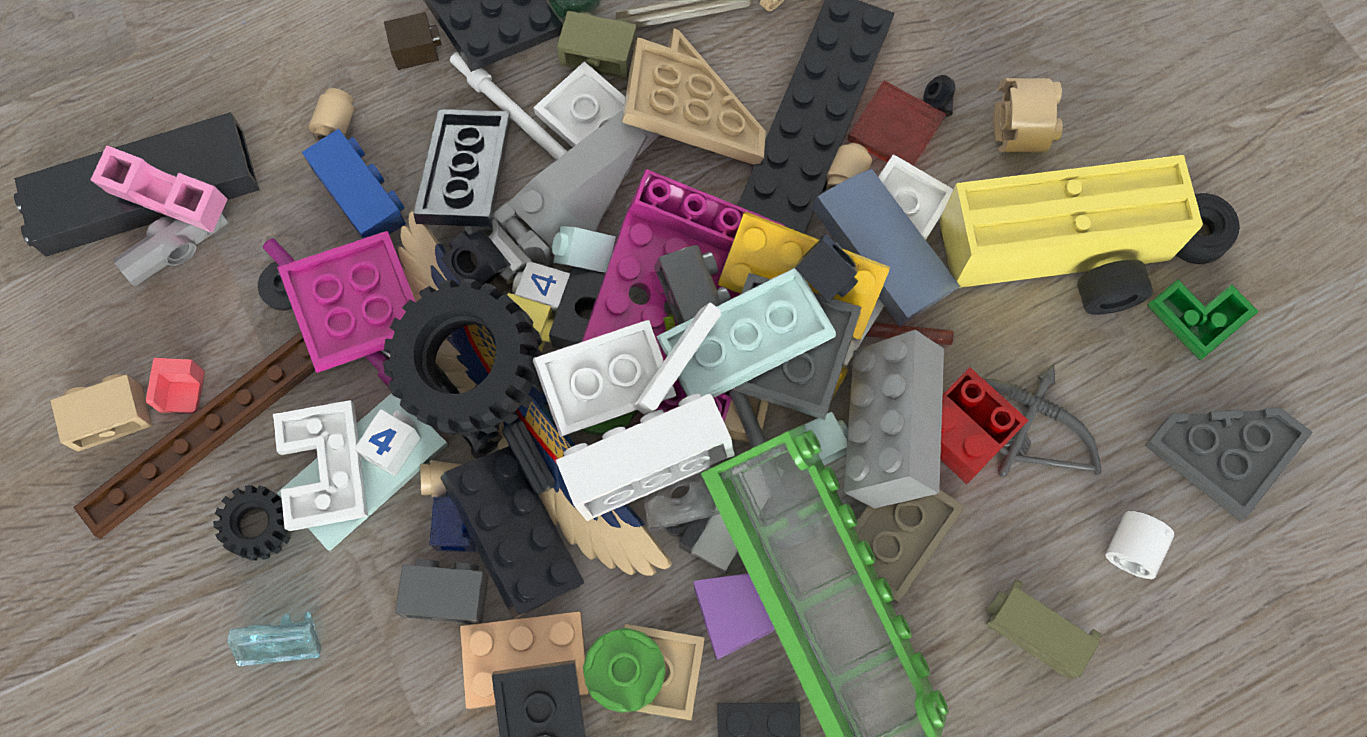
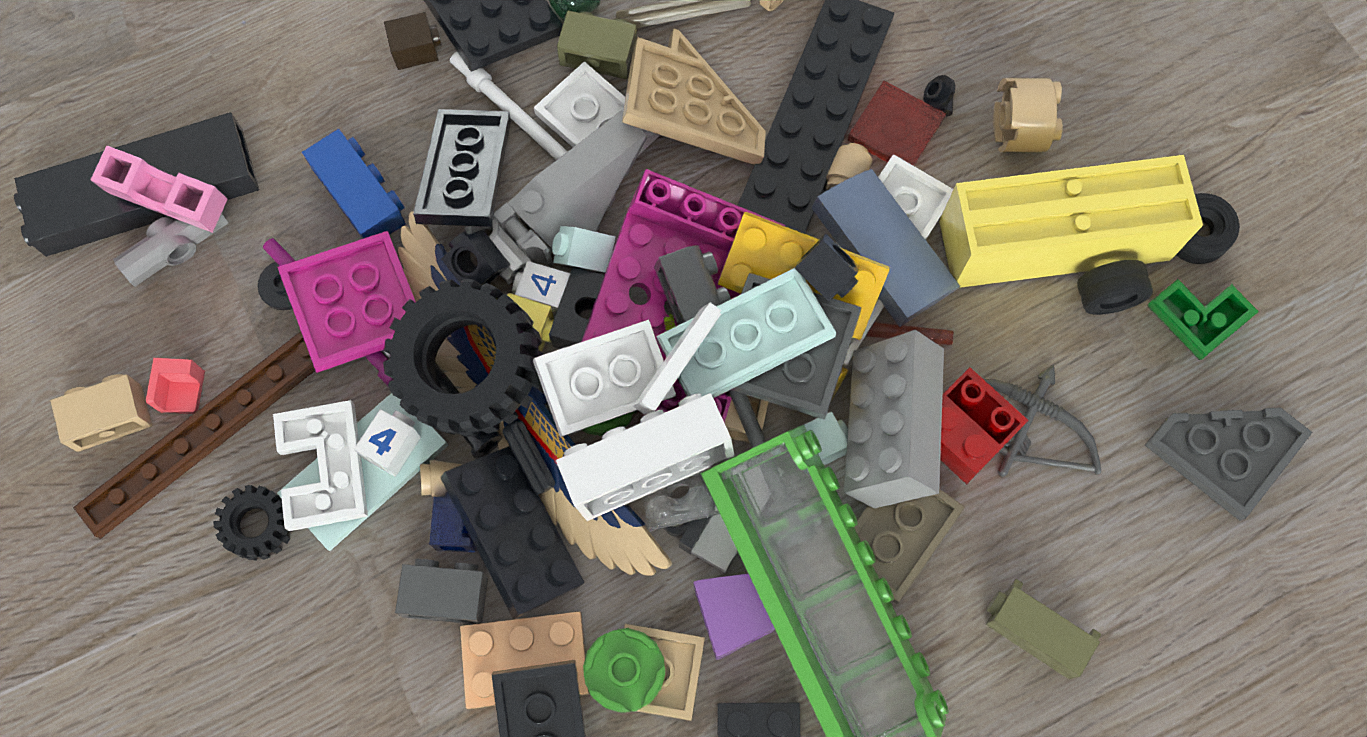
(275, 643): clear light blue plate -> none
(331, 113): tan brick -> none
(1140, 544): white piece -> none

